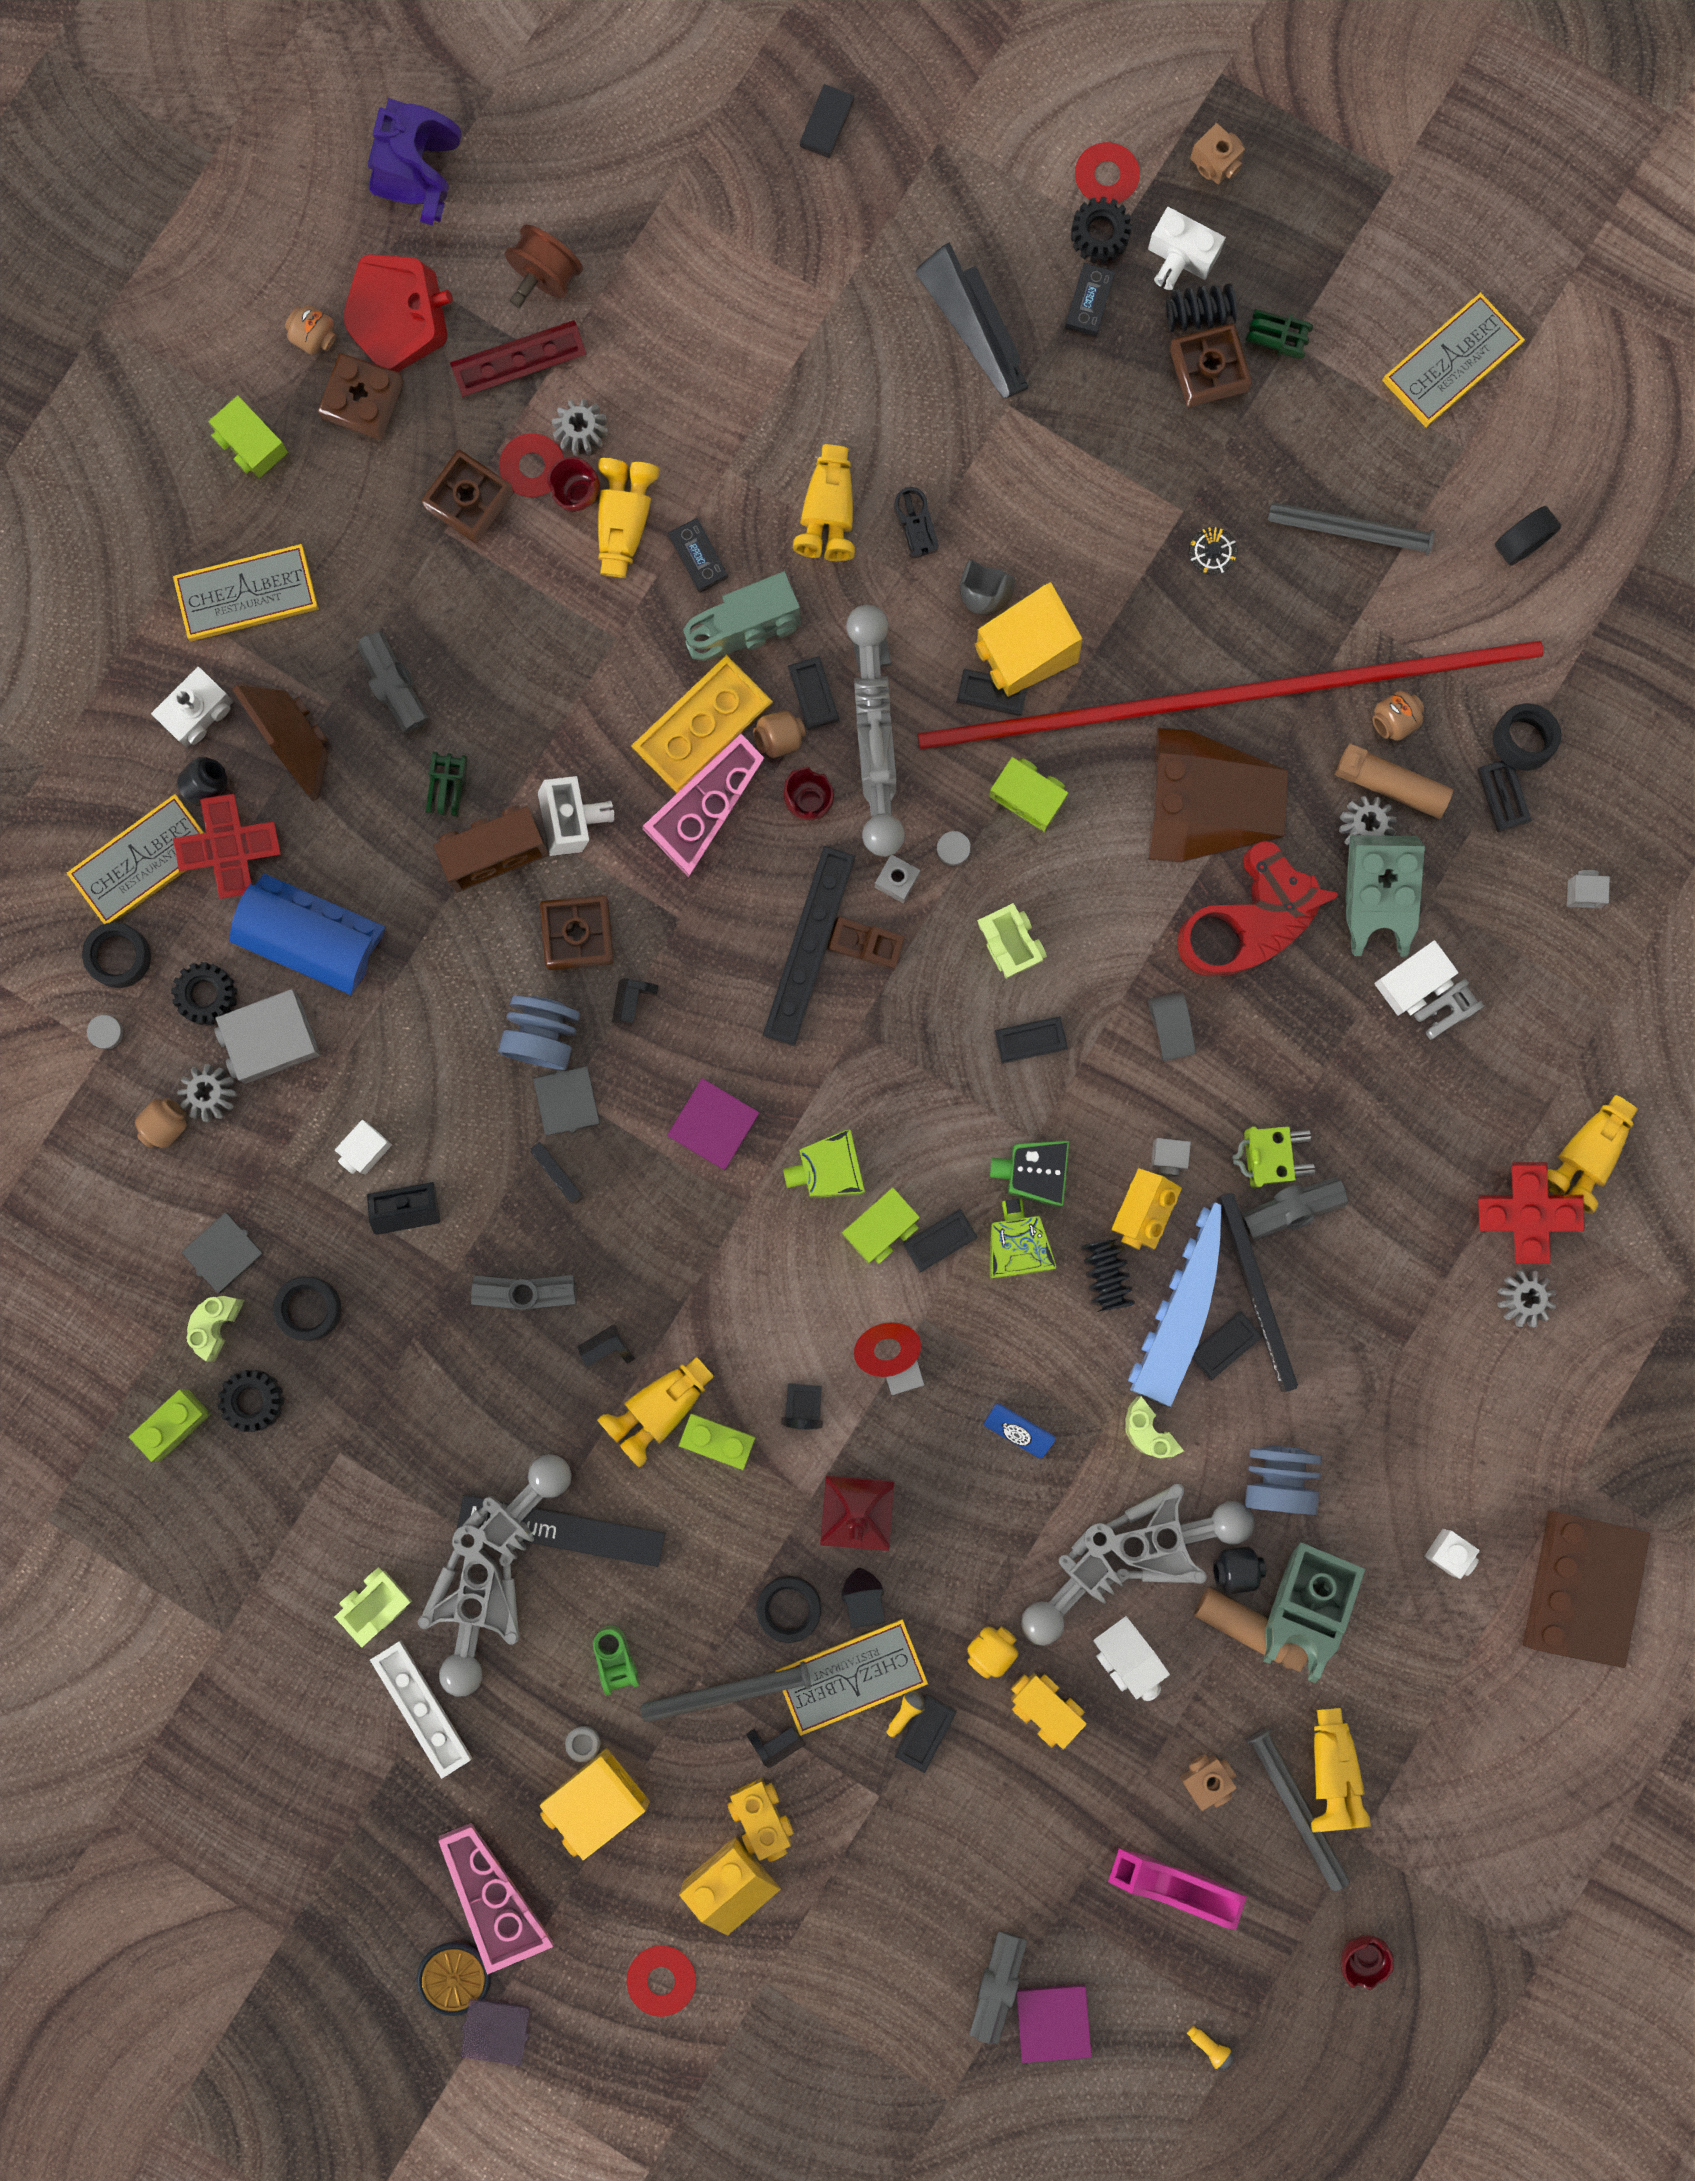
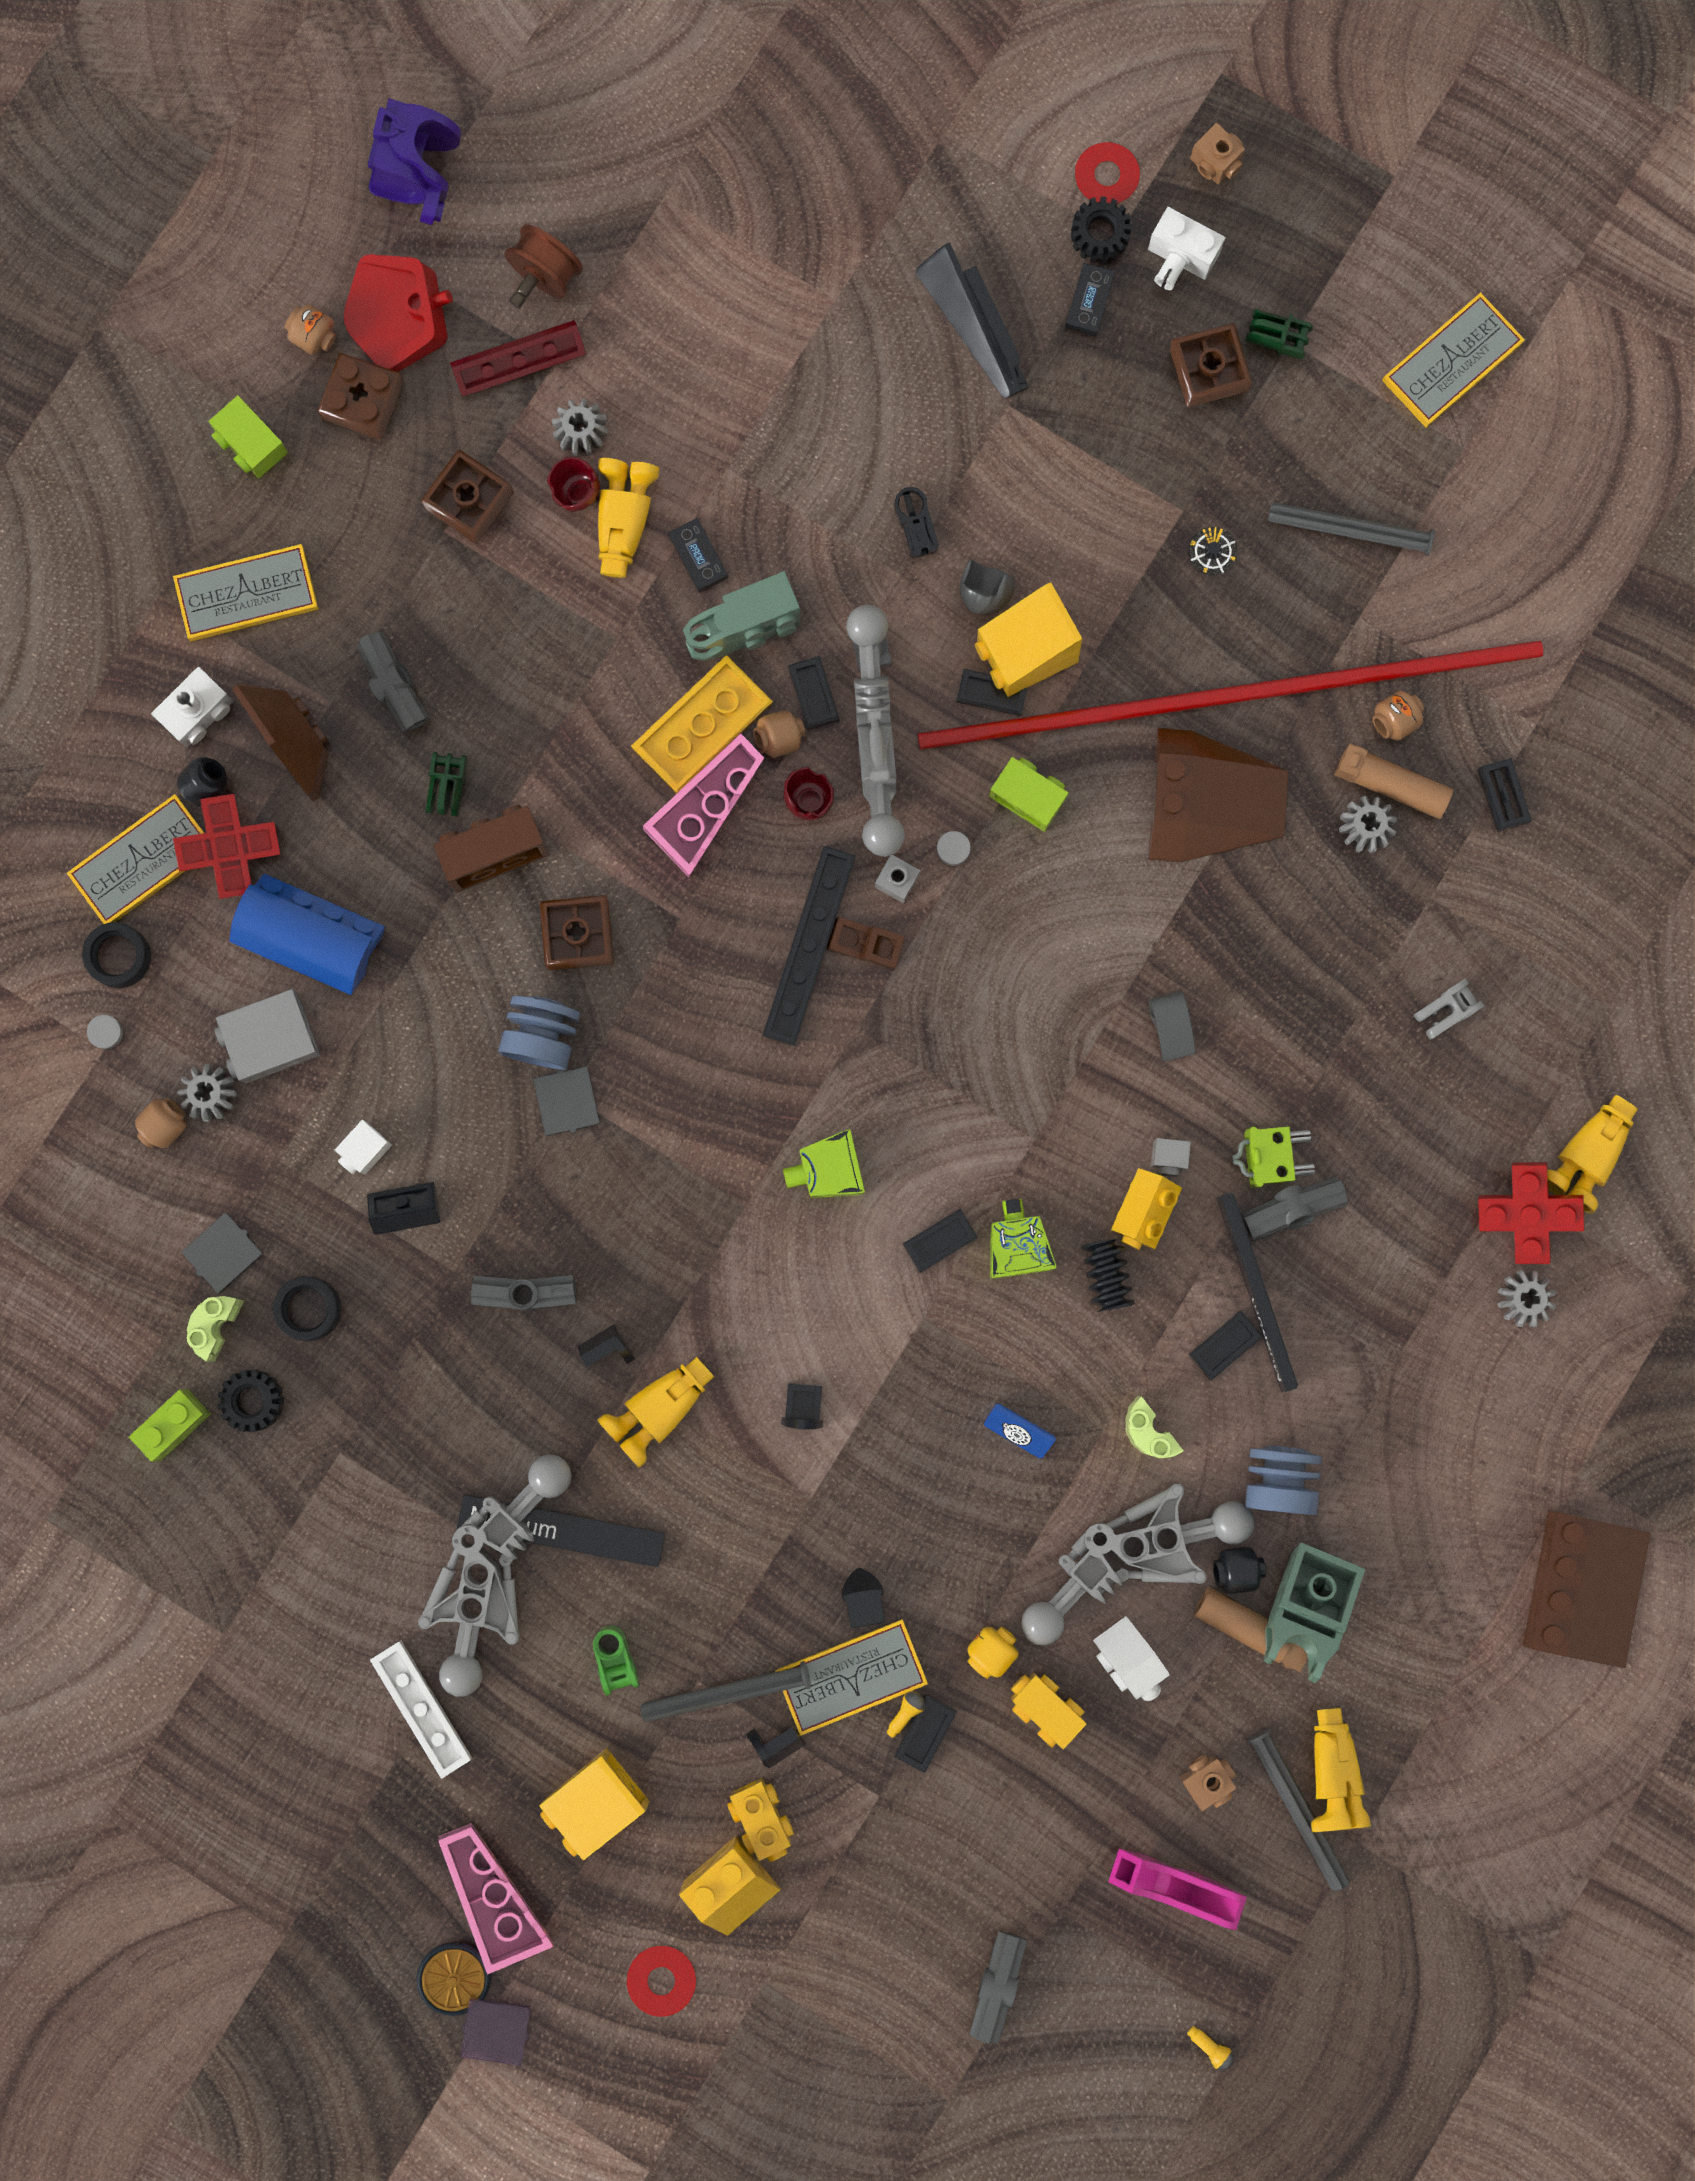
(186, 984): black tyre -> none
(373, 1608): yellowish green cylinder -> none
(510, 460): red piece -> none
(556, 1173): black tile -> none
(566, 817): white brick -> none
(583, 1743): light grey tile -> none
(627, 999): black tile -> none
(713, 1124): magenta tile -> none
(717, 1441): lime brick -> none
(773, 1630): black tyre -> none
(826, 121): black tile -> none
(830, 503): yellow piece -> none
(857, 1512): dark red piece -> none
(881, 1227): lime brick -> none
(906, 1380): light grey plate -> none
(909, 1353): red piece -> none
(1010, 941): yellowish green cylinder -> none
(1031, 1040): black tile -> none
(1035, 1171): black torso -> none
(1053, 2023): magenta tile -> none
(1181, 1317): light blue slope -> none
(1200, 307): black piece -> none
(1280, 912): red animal -> none
(1366, 1961): dark red hair -> none
(1385, 901): sand green brick -> none
(1416, 978): white brick -> none
(1453, 1554): white brick -> none
(1528, 535): black tyre -> none
(1542, 721): black tyre -> none
(1588, 890): light grey plate -> none

